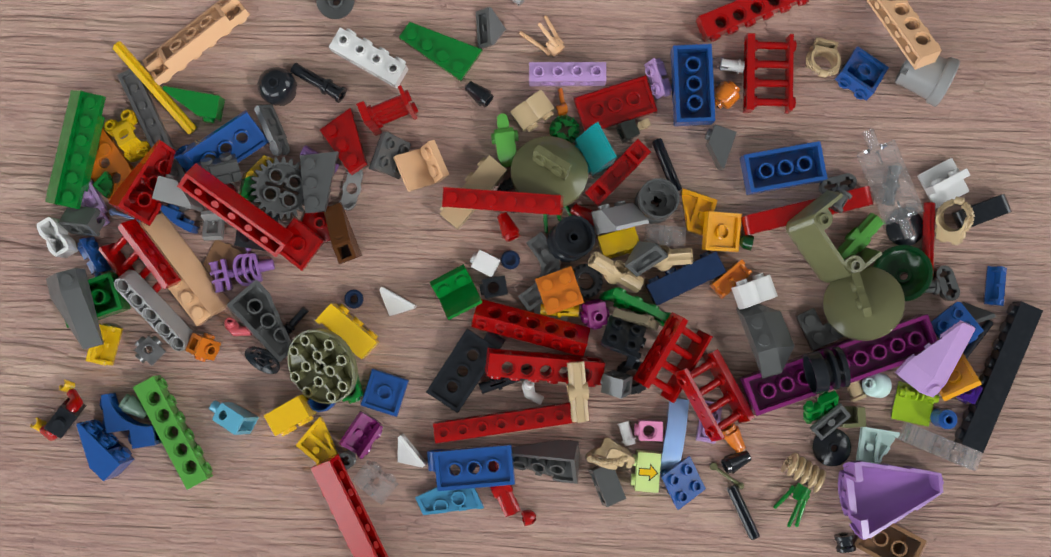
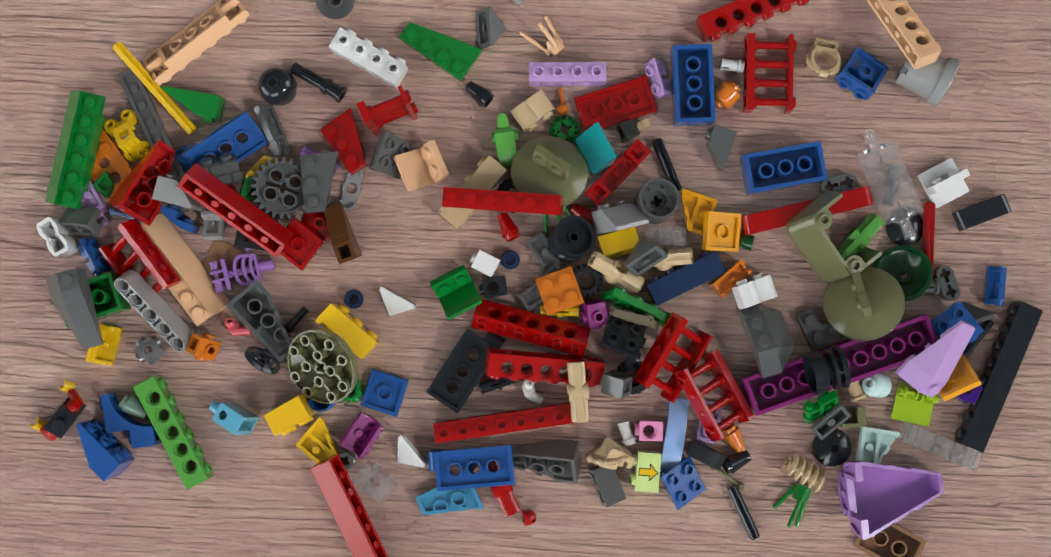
(705, 454): none -> black tyre
(837, 207): dark grey bush -> none
(844, 542): black wheel -> none
(943, 418): blue brick -> none
(948, 234): tan piece -> none

